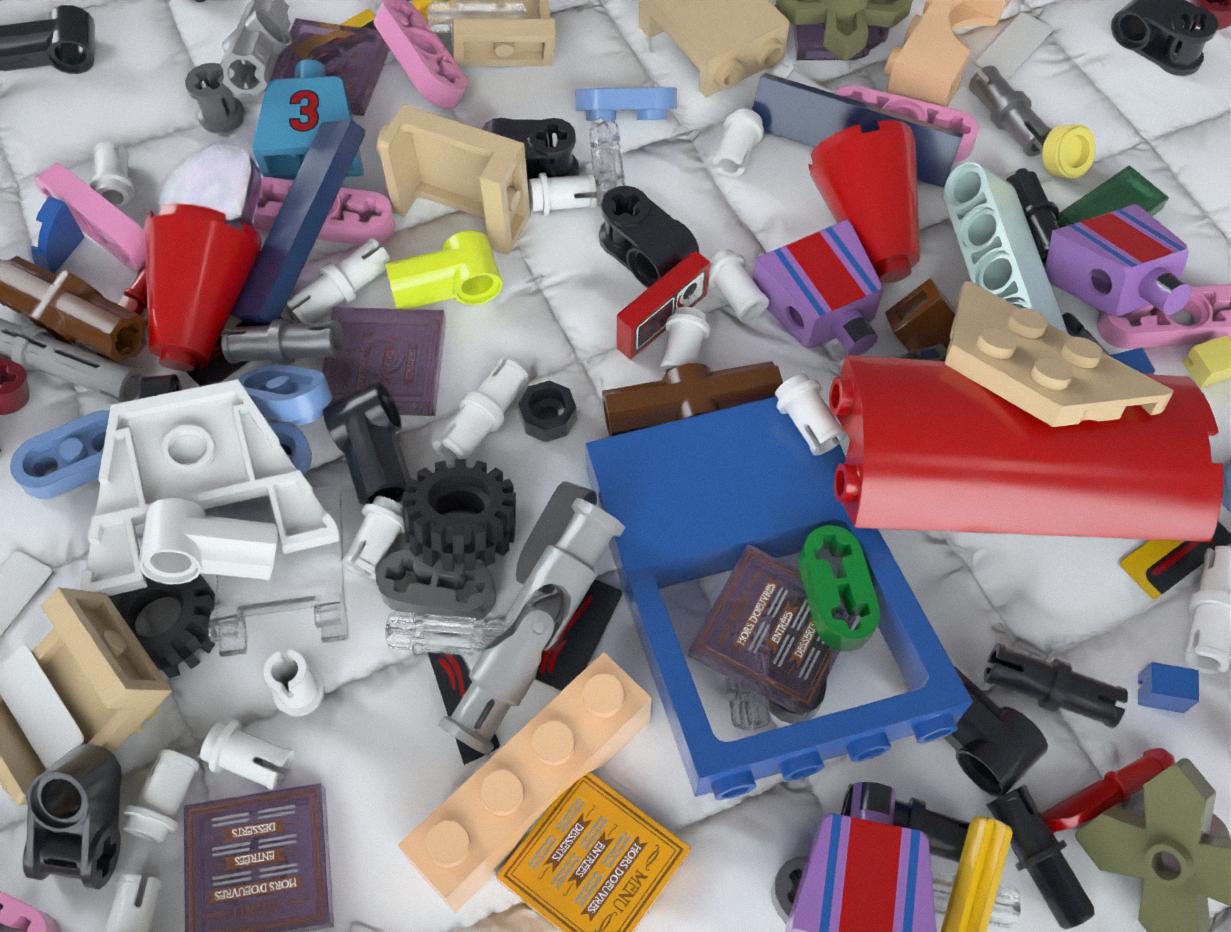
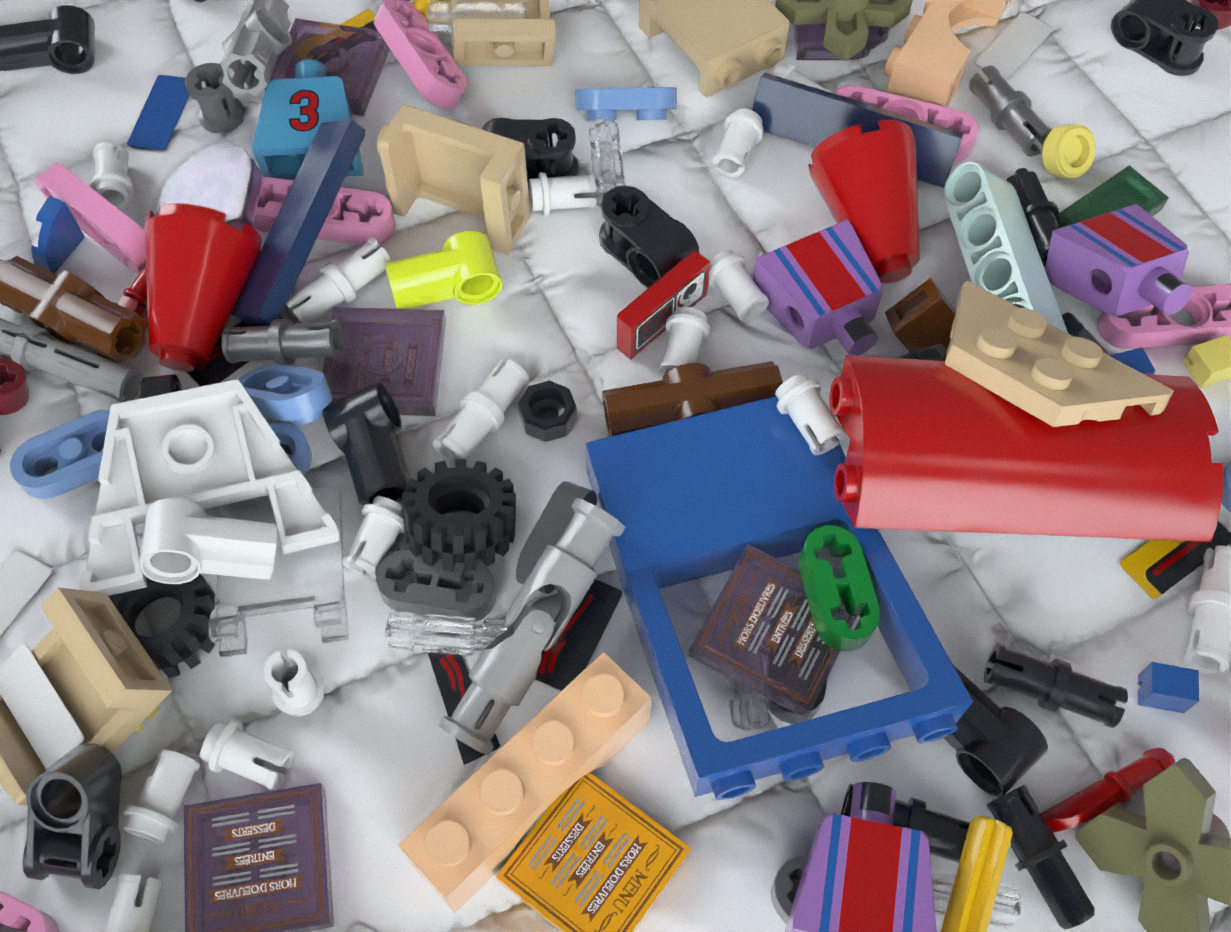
(160, 113): none -> blue sticker

